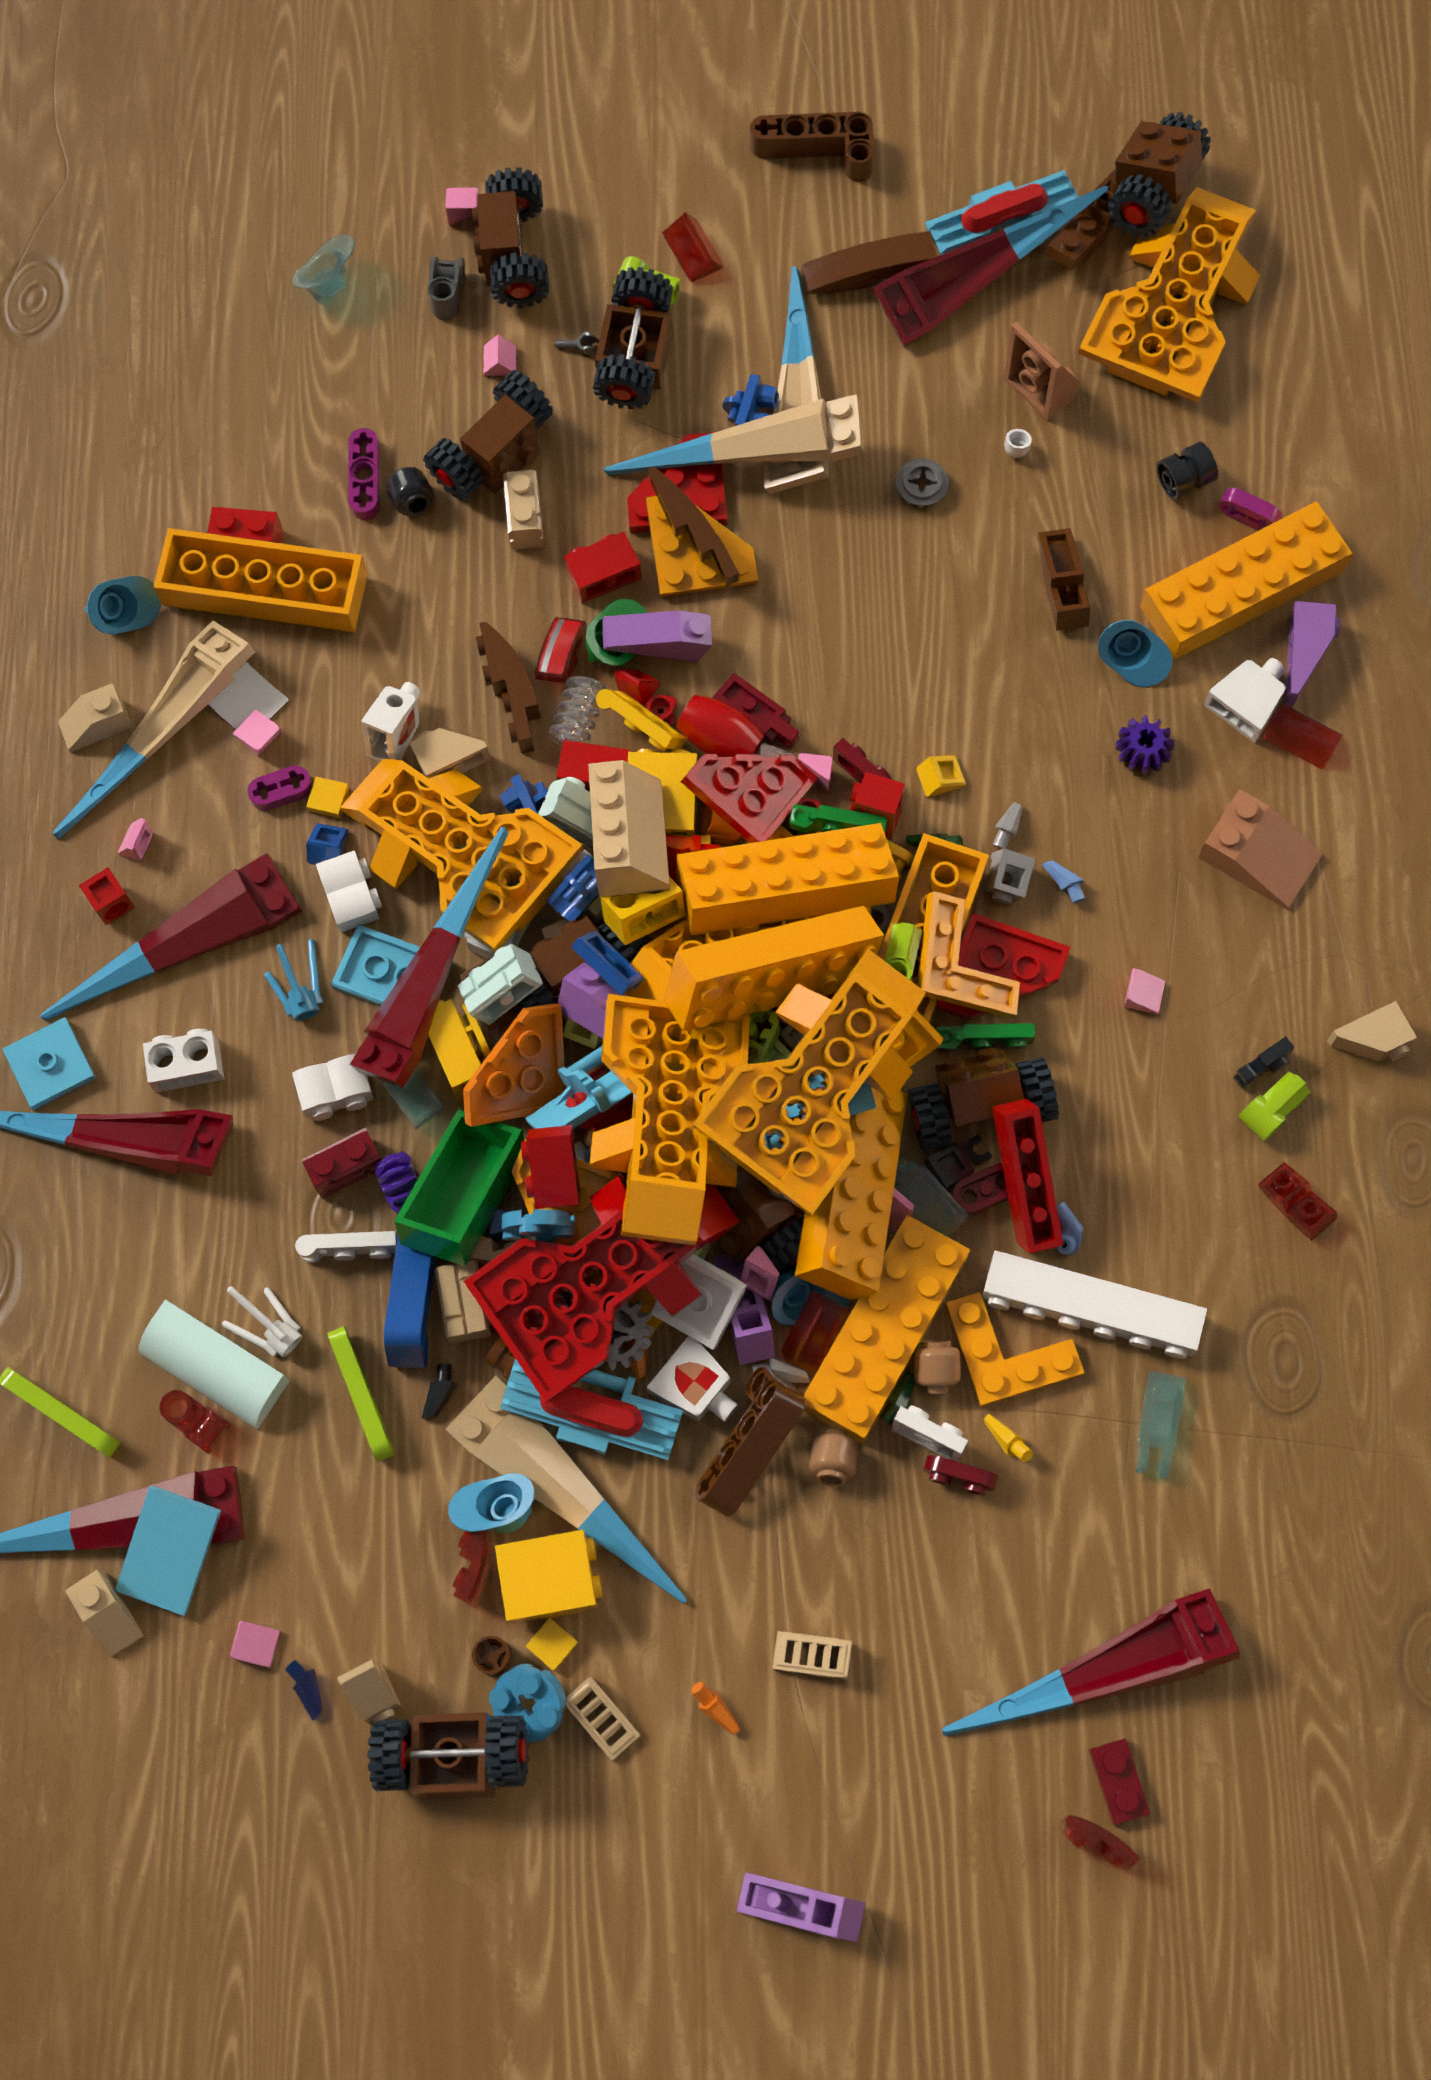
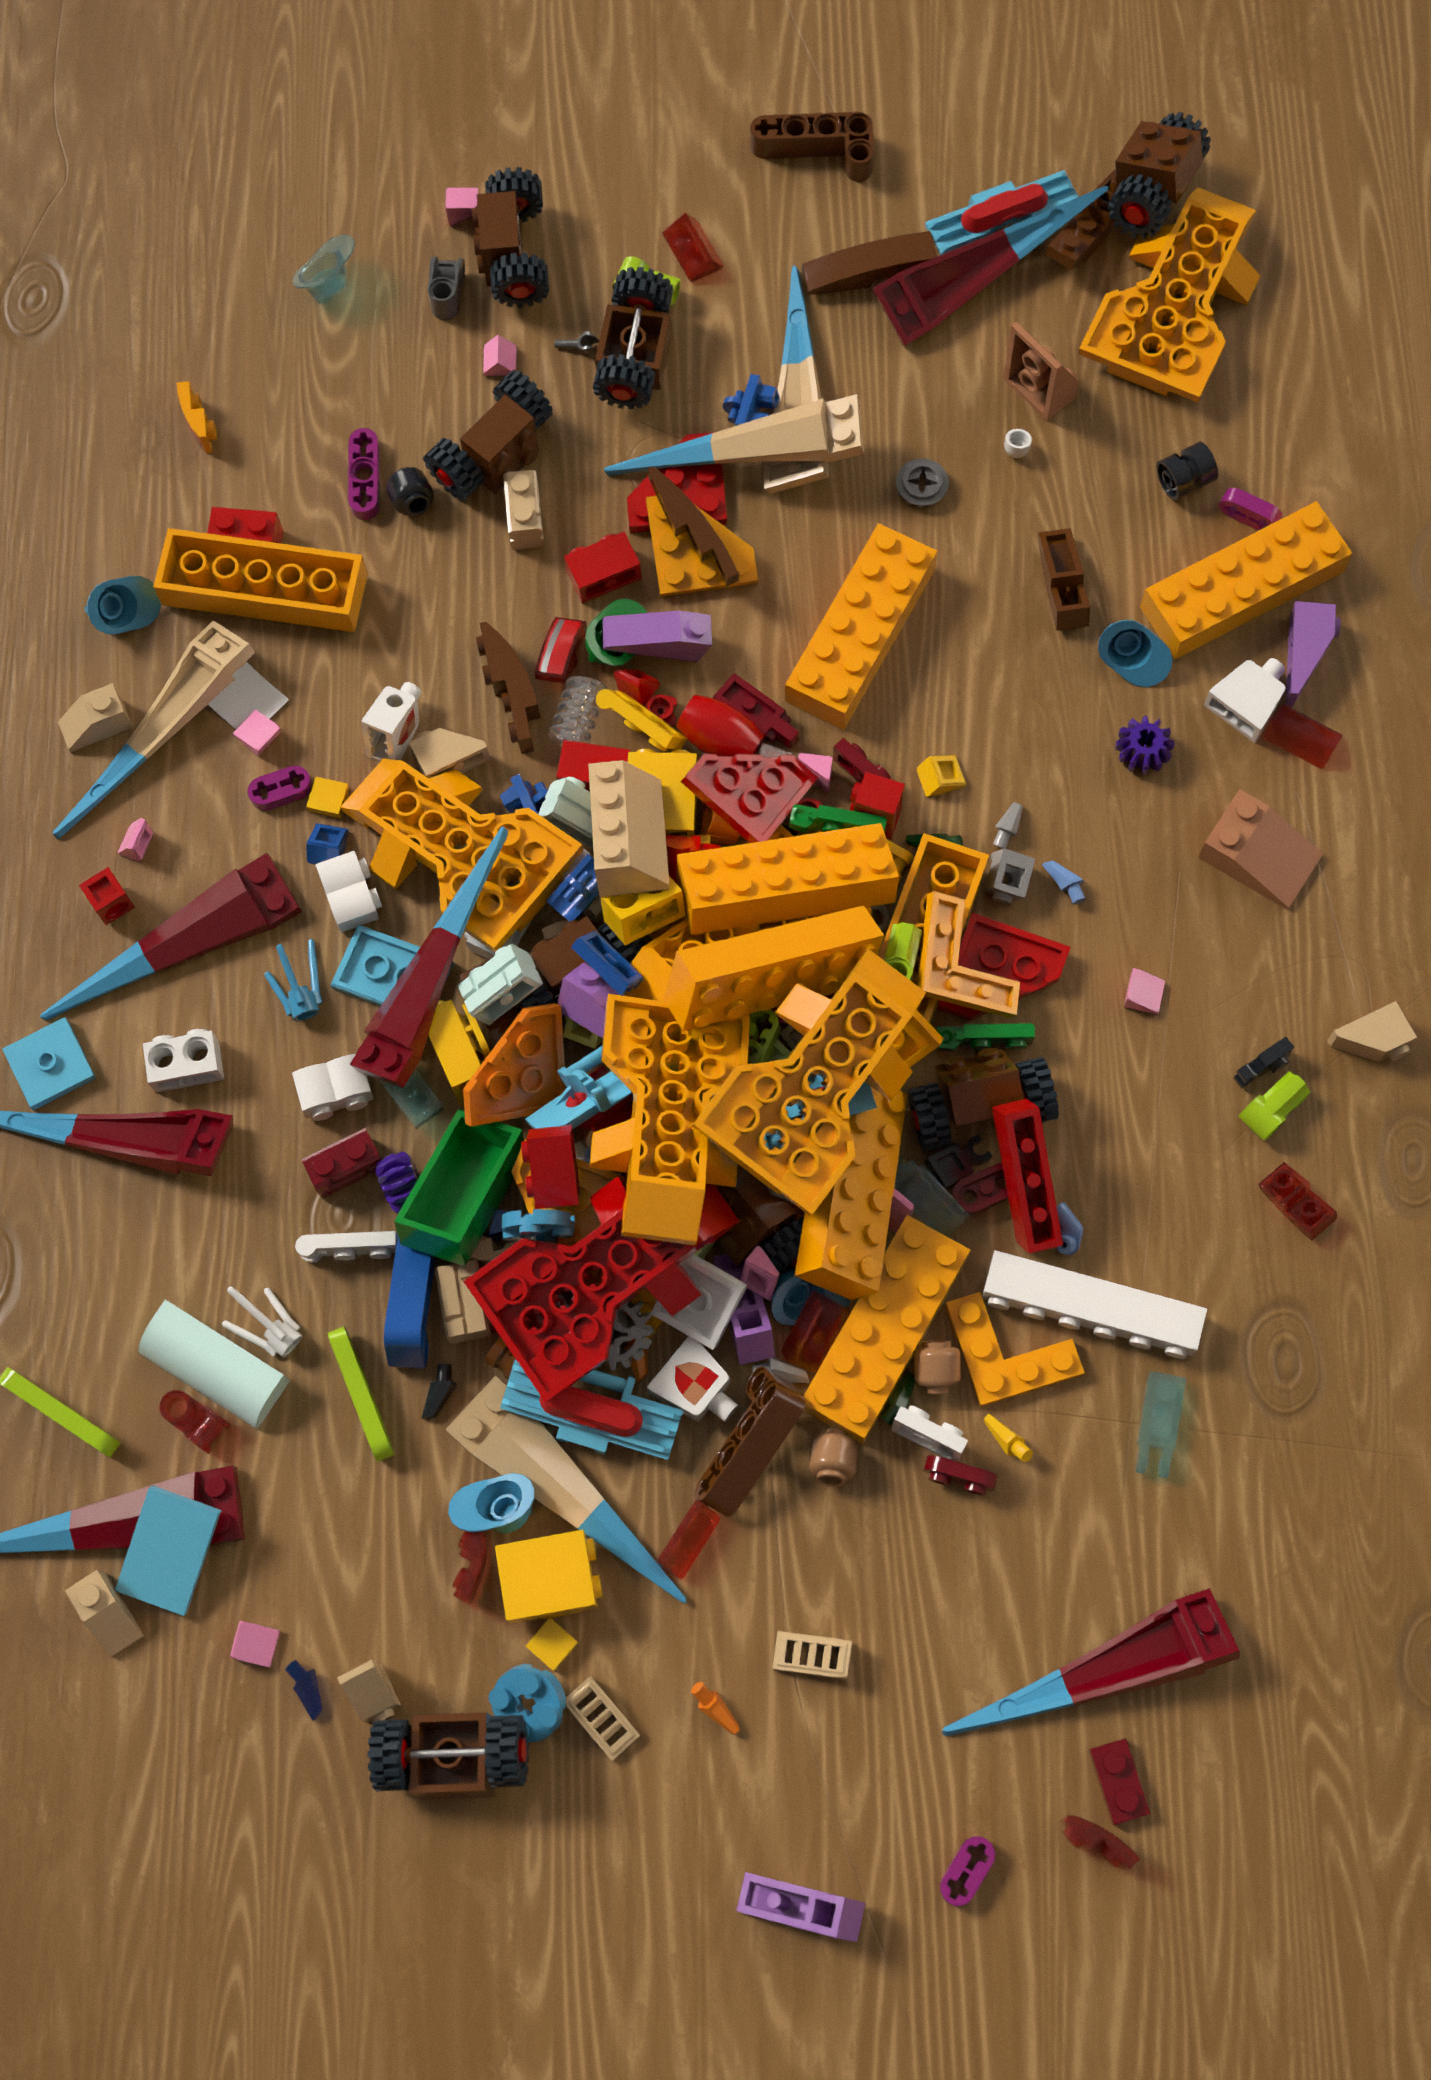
(201, 427): none -> light orange slope
(488, 1651): reddish brown wheel -> none
(688, 1539): none -> clear red slope
(860, 626): none -> light orange brick
(975, 1875): none -> magenta beam

